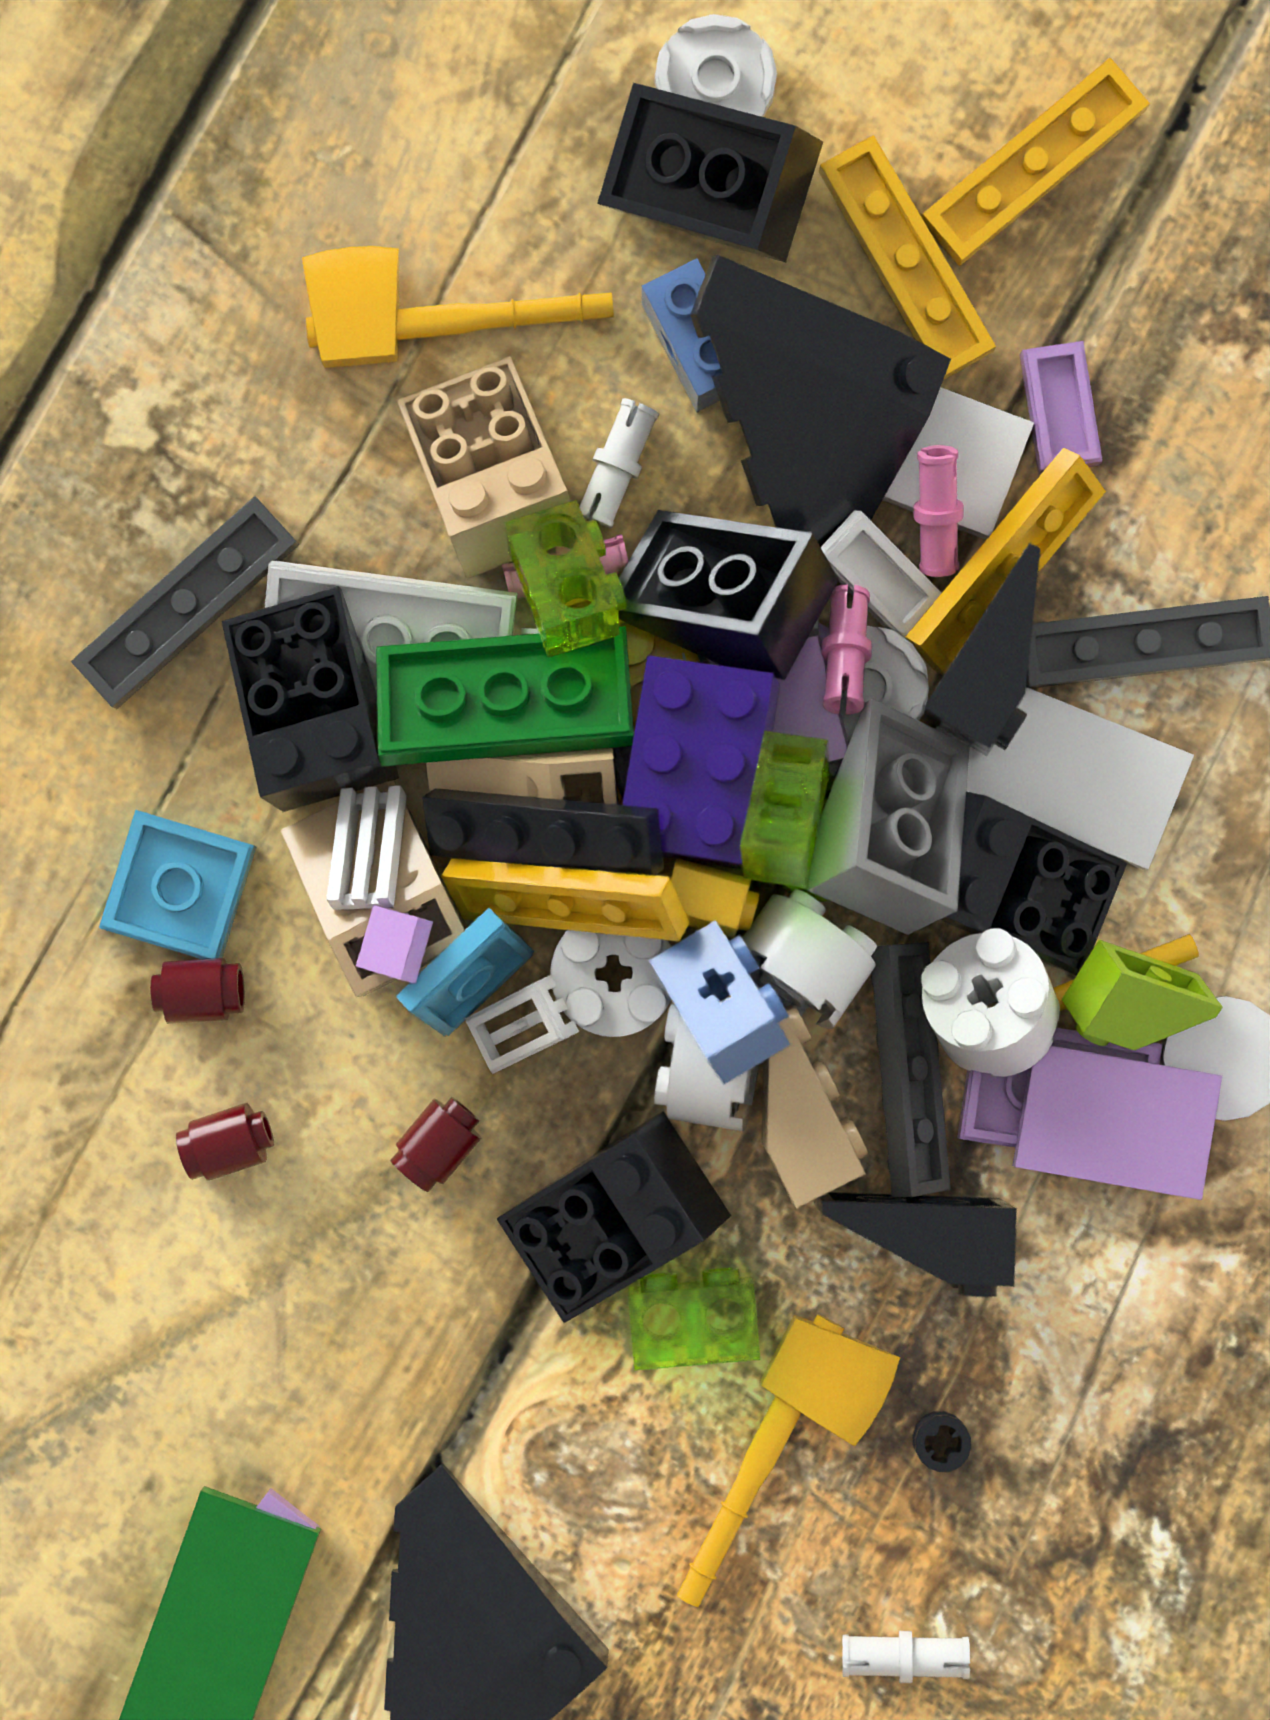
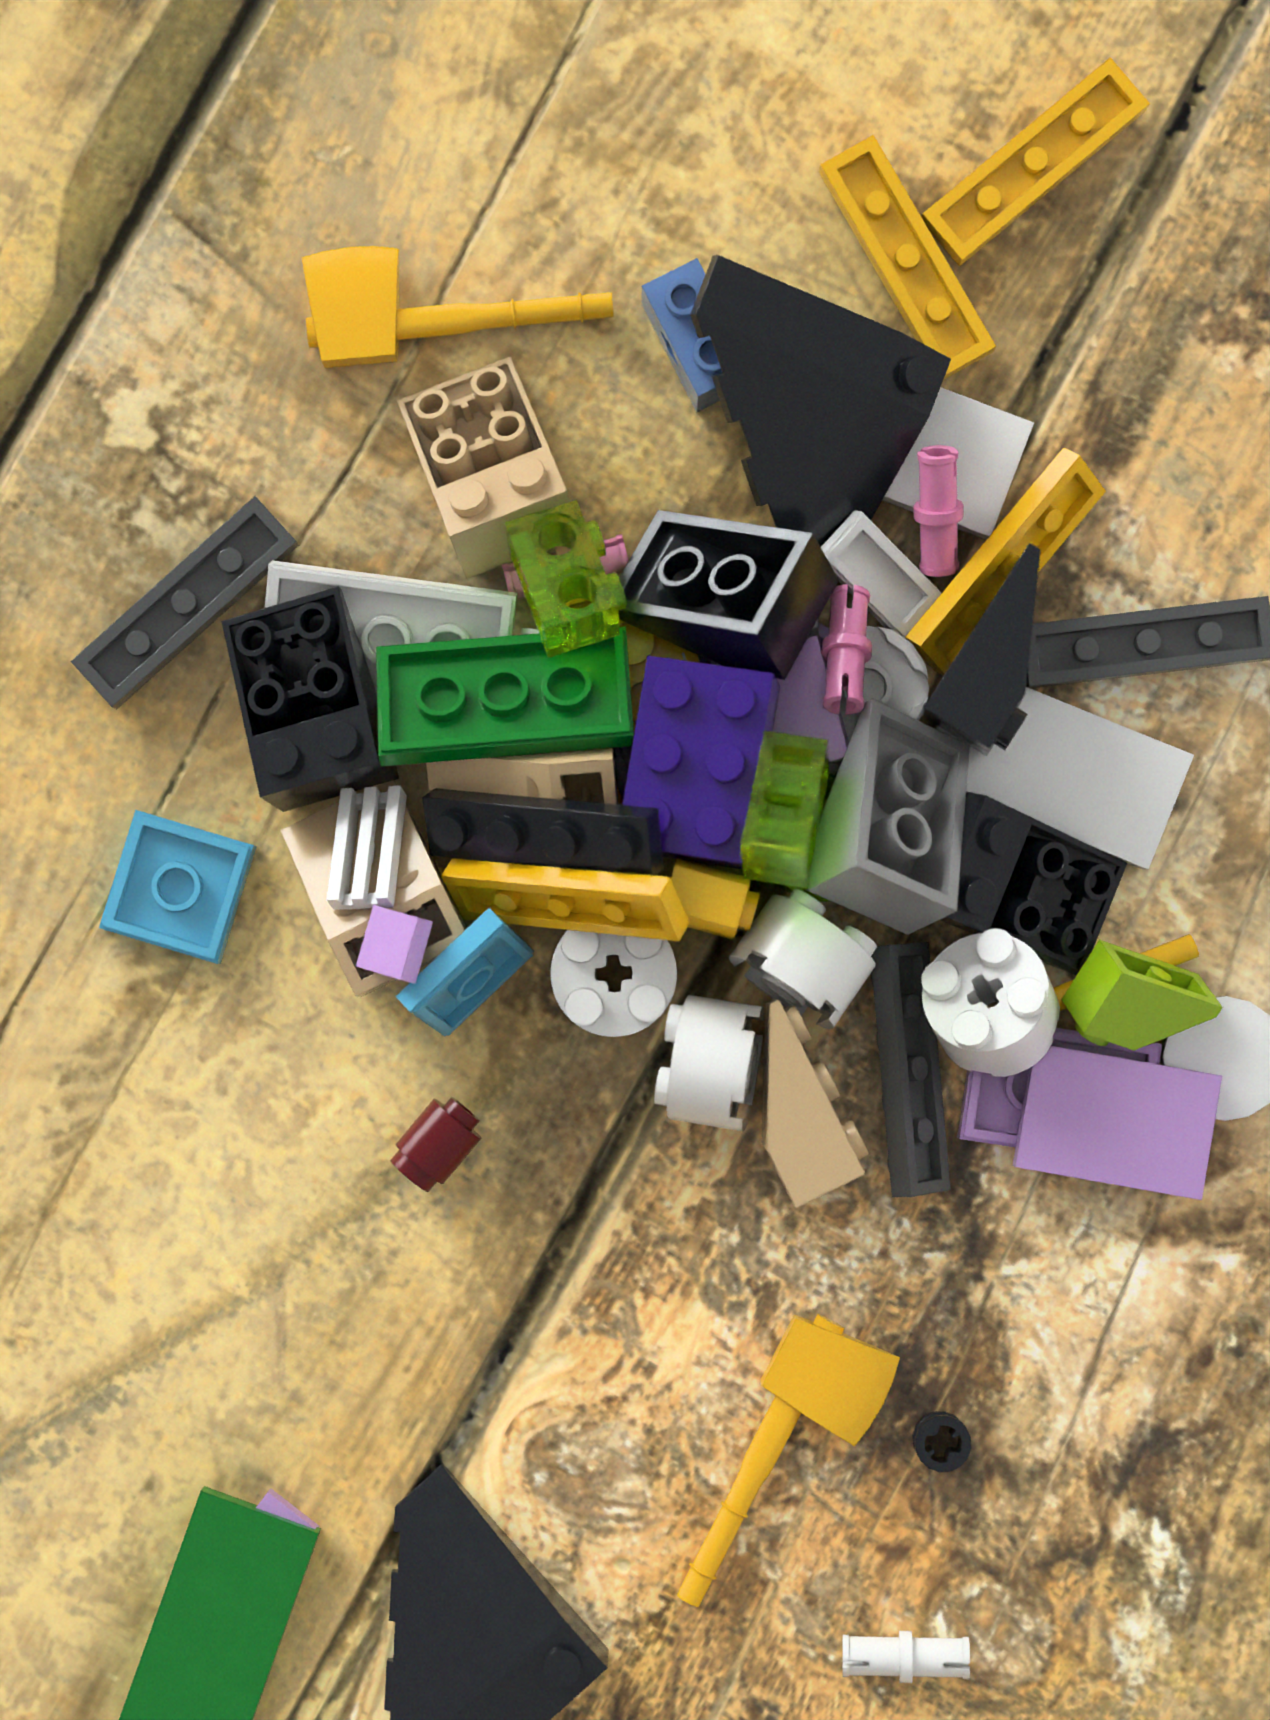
(198, 990): dark red brick -> none
(224, 1142): dark red brick -> none
(546, 1012): white tile -> none
(615, 1218): black slope -> none
(617, 462): white pin -> none
(694, 1338): clear neon green brick -> none
(710, 171): black slope -> none
(719, 64): white tile -> none
(732, 1032): brick -> none
(951, 1237): black slope -> none
(1060, 403): lavender tile -> none

